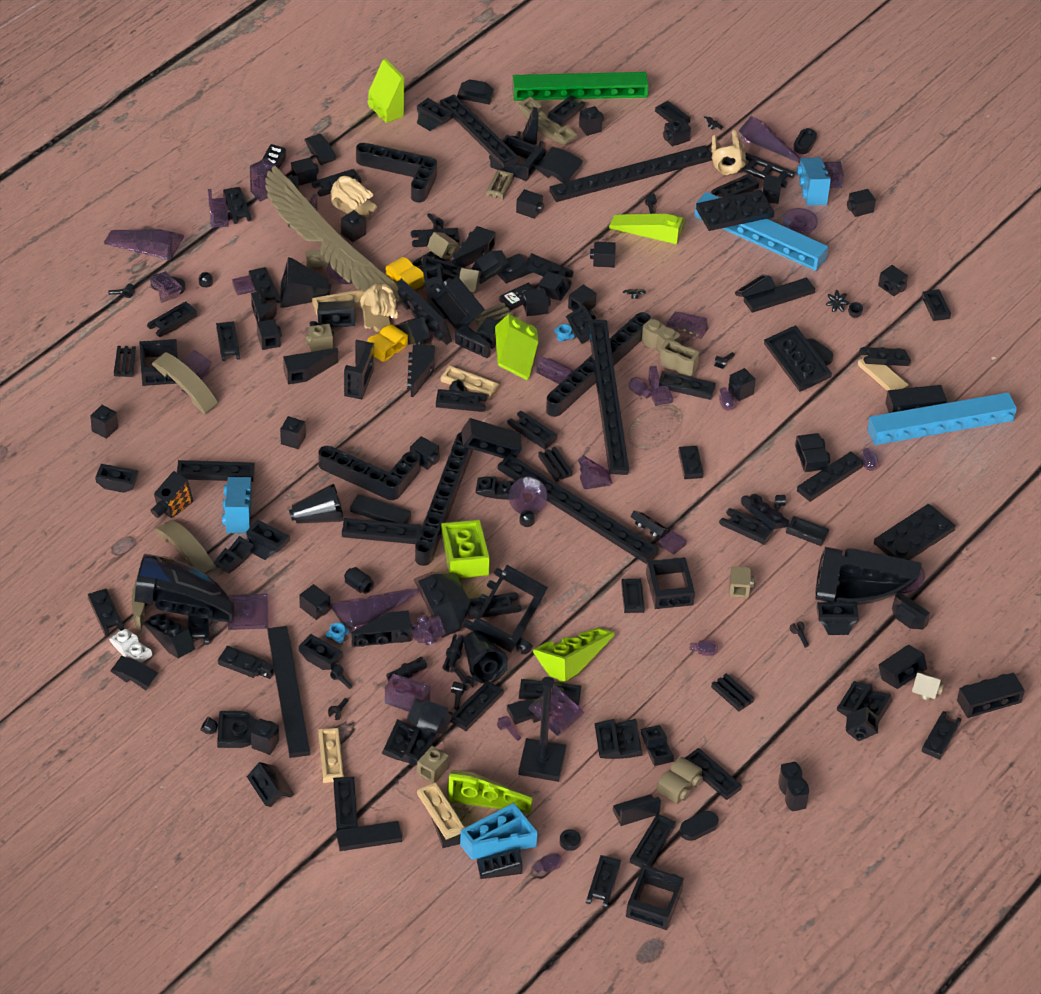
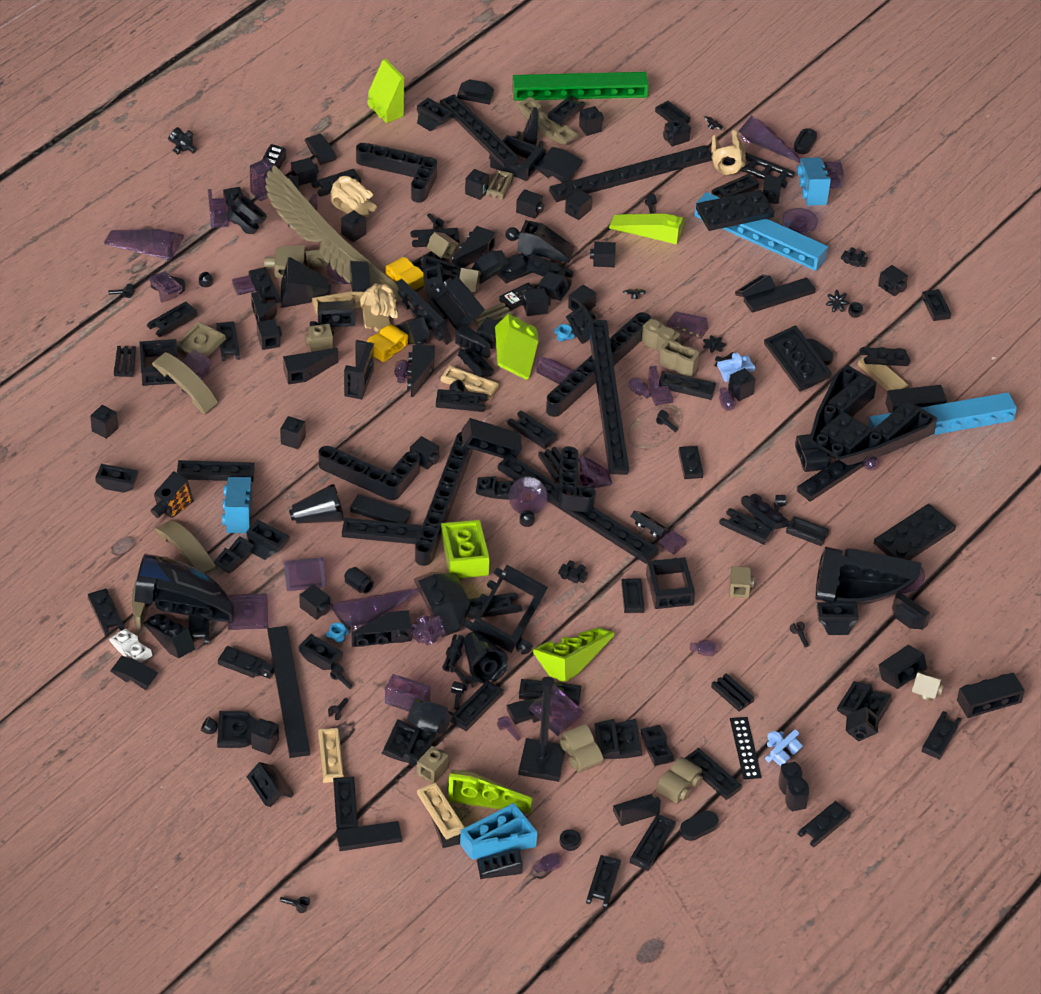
(182, 140): none -> black piece
(201, 339): none -> dark tan tile
(246, 215): none -> black brick
(281, 256): none -> dark tan torso
(302, 900): none -> black hand
(304, 572): none -> clear purple slope
(359, 276): none -> black slope
(401, 370): none -> clear purple cylinder
(407, 670): black pin -> none
(475, 362): none -> black plate
(476, 184): none -> black brick
(541, 241): none -> black slope
(570, 495): none -> black beam
(573, 574): none -> black piece
(578, 204): none -> black brick
(581, 748): none -> dark tan brick
(648, 913): black window -> none
(662, 419): none -> black hand
(714, 343): none -> black plant
(735, 364): none -> light blue hips
(745, 748): none -> black sticker
(790, 742): none -> light blue hips
(825, 823): none -> black hinge
(852, 440): none -> black piece
(853, 259): none -> black piece
(861, 202): black brick -> none

